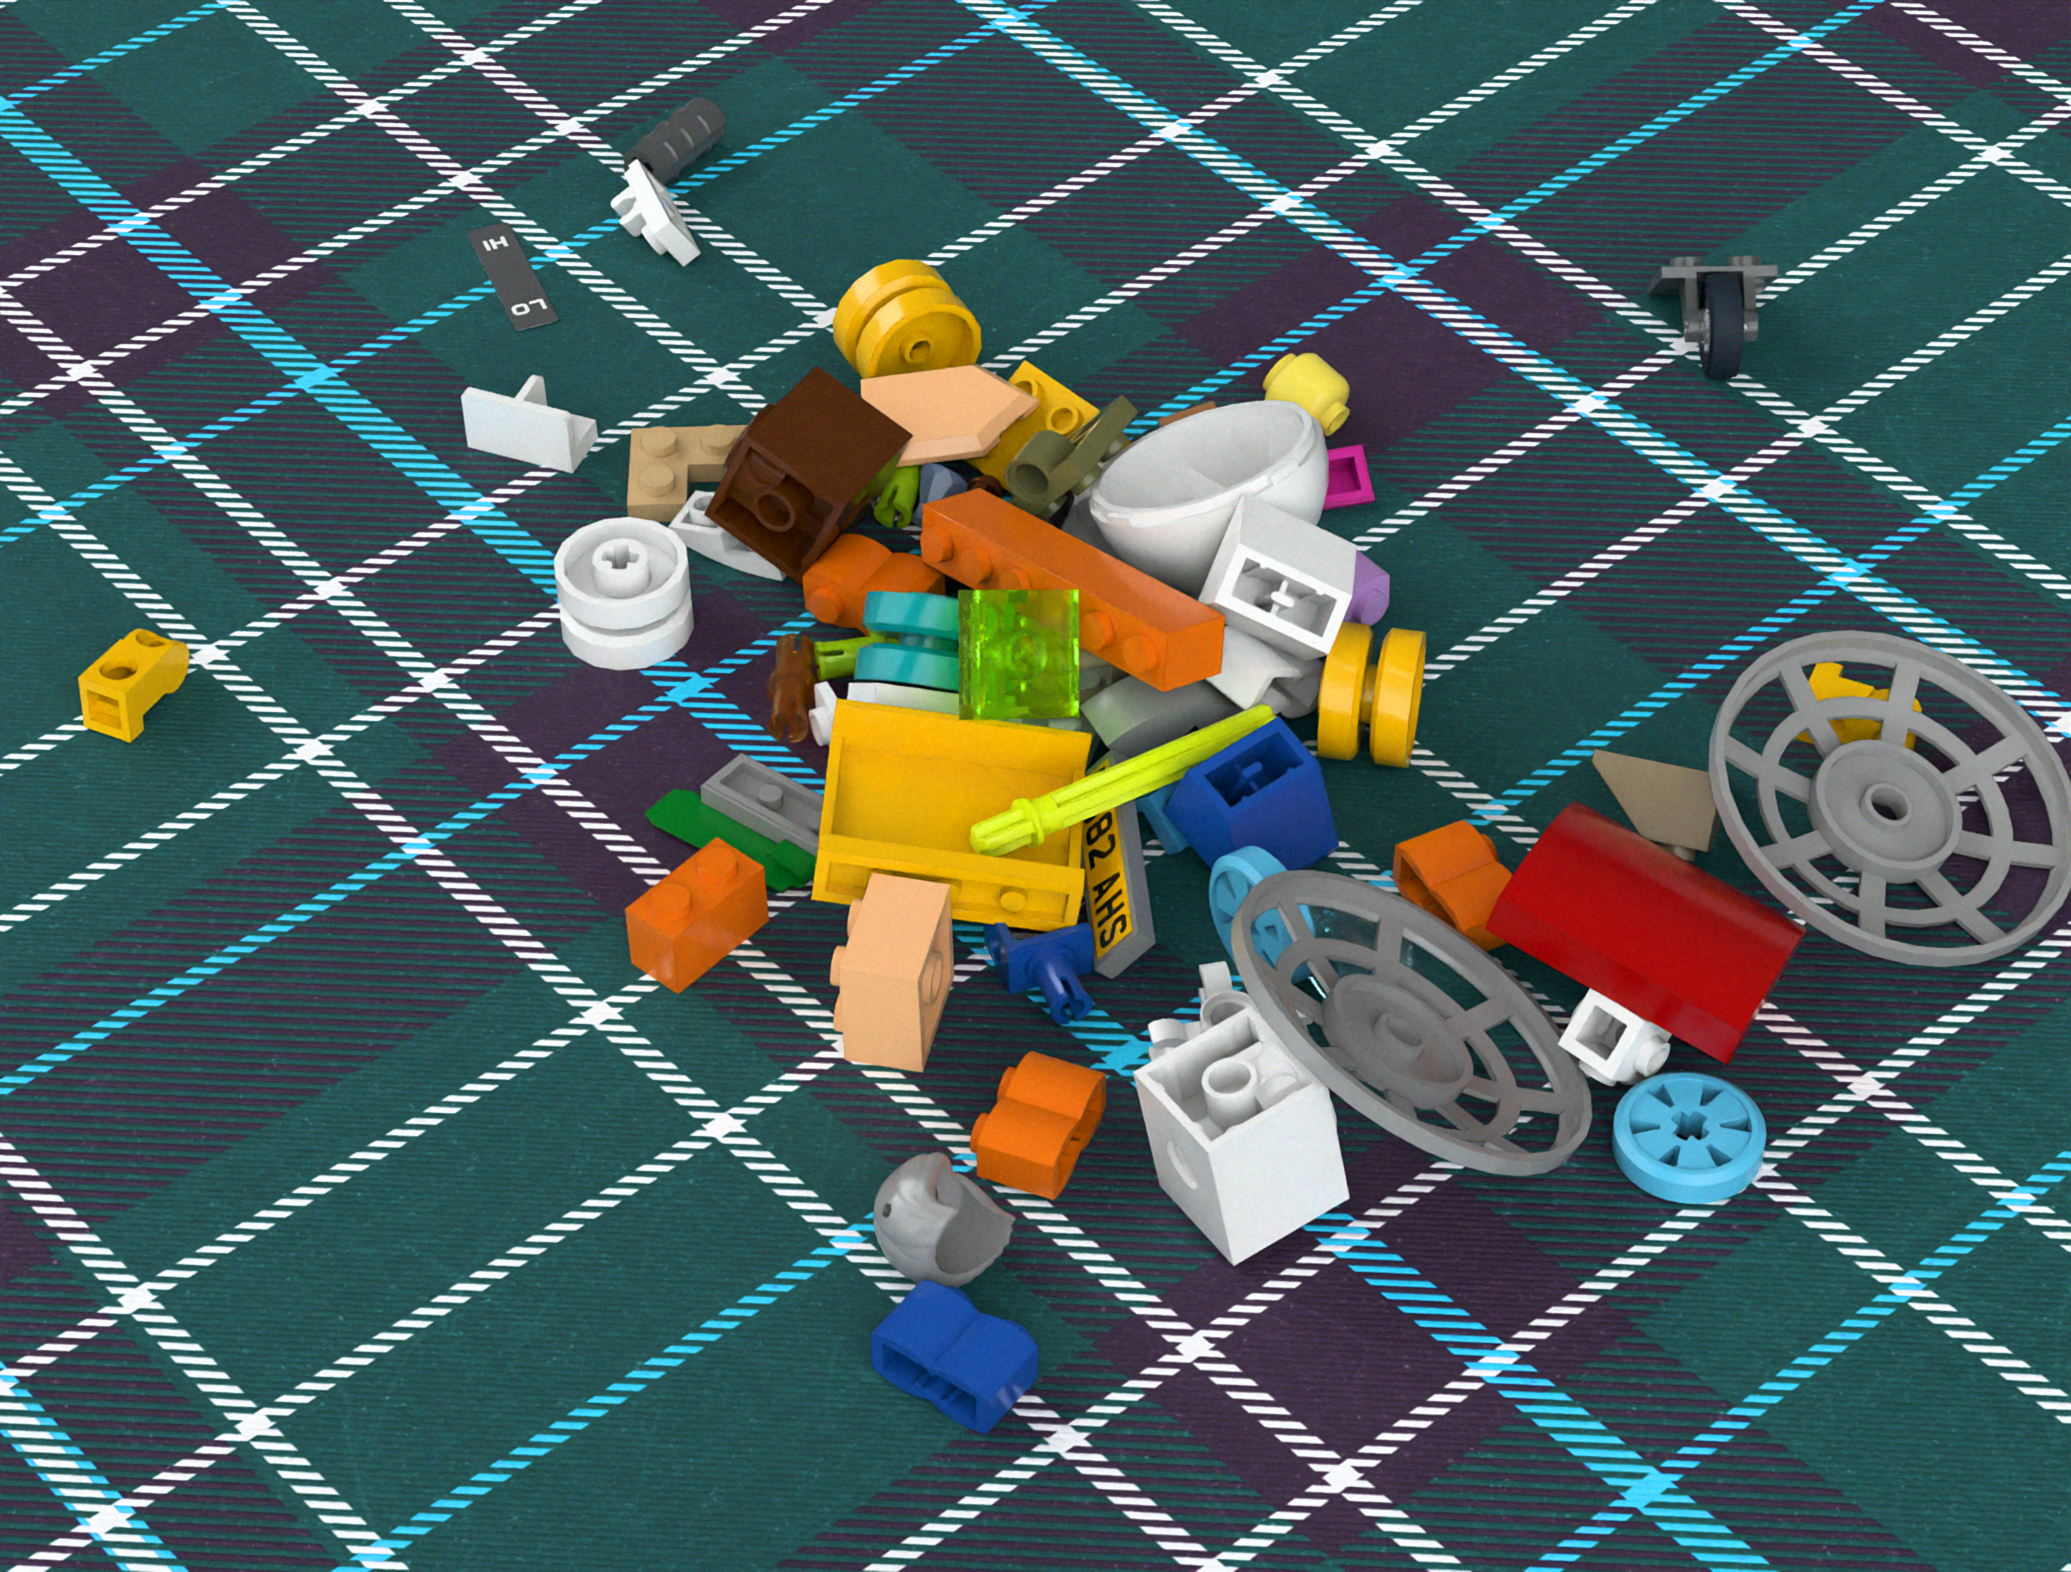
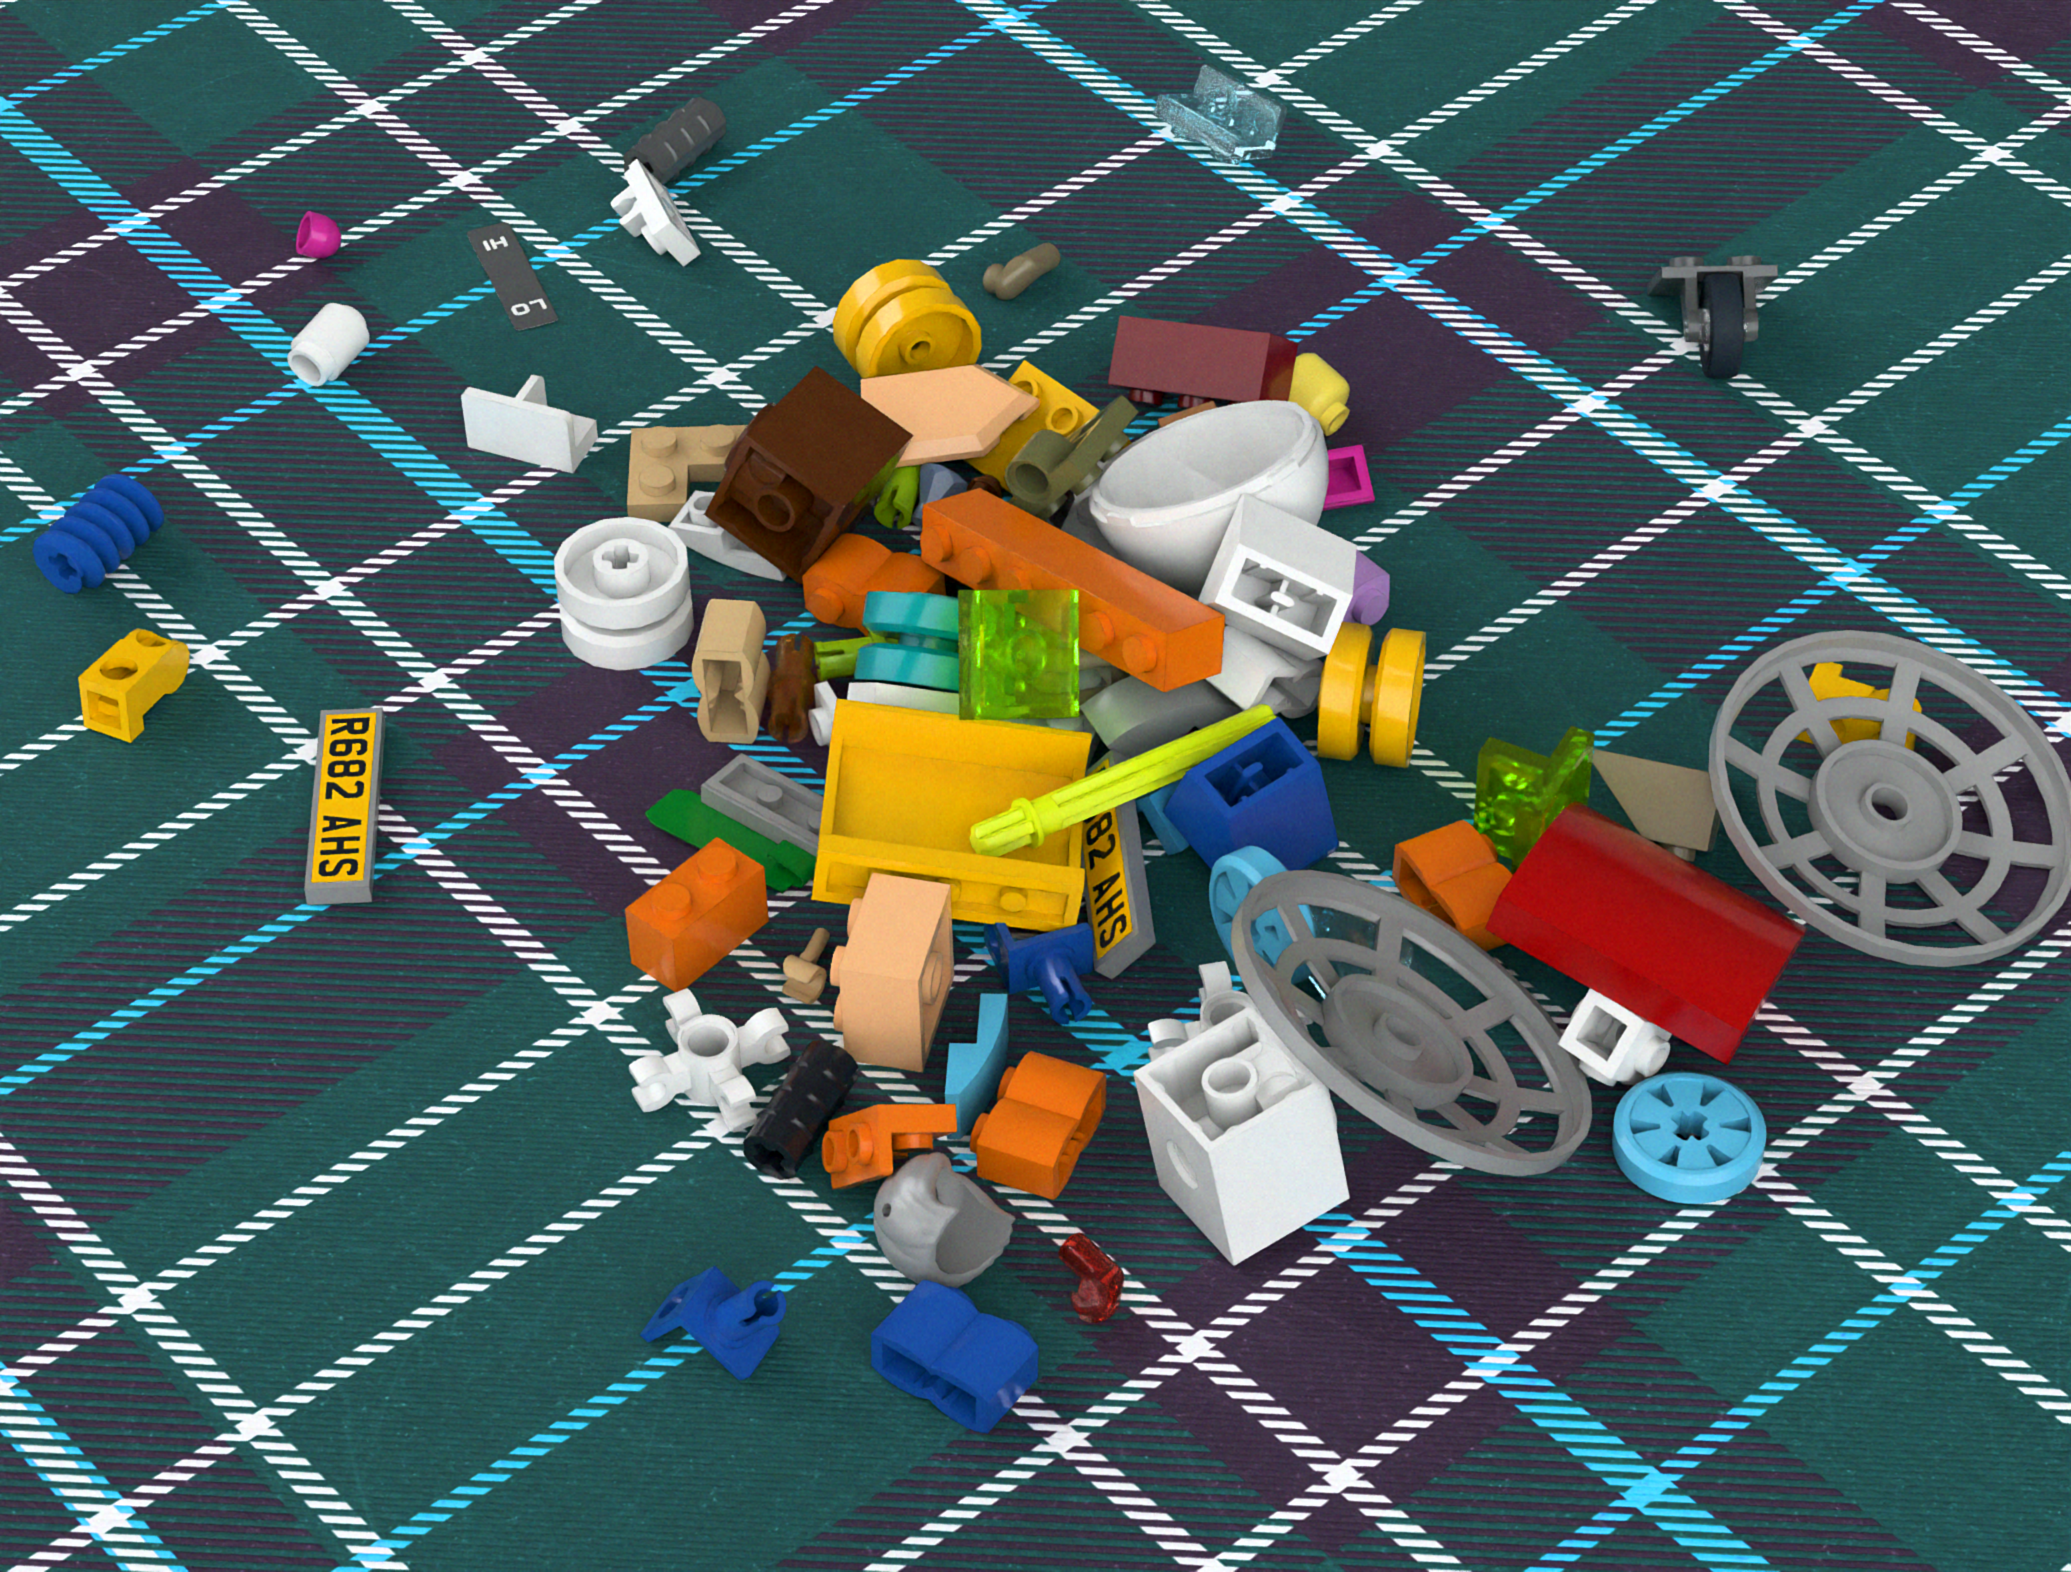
(97, 533): none -> blue piece
(317, 236): none -> dark pink hinge
(328, 344): none -> white brick
(345, 806): none -> tile
(710, 1060): none -> white pin
(727, 1322): none -> blue bracket
(731, 671): none -> tan brick
(800, 1109): none -> black axle
(805, 977): none -> tan hand
(867, 1141): none -> orange bracket
(978, 1066): none -> medium azure slope
(1020, 271): none -> dark tan arm
(1100, 1278): none -> clear red arm
(1199, 363): none -> dark red brick
(1225, 117): none -> clear light blue bracket
(1526, 791): none -> clear neon green bracket

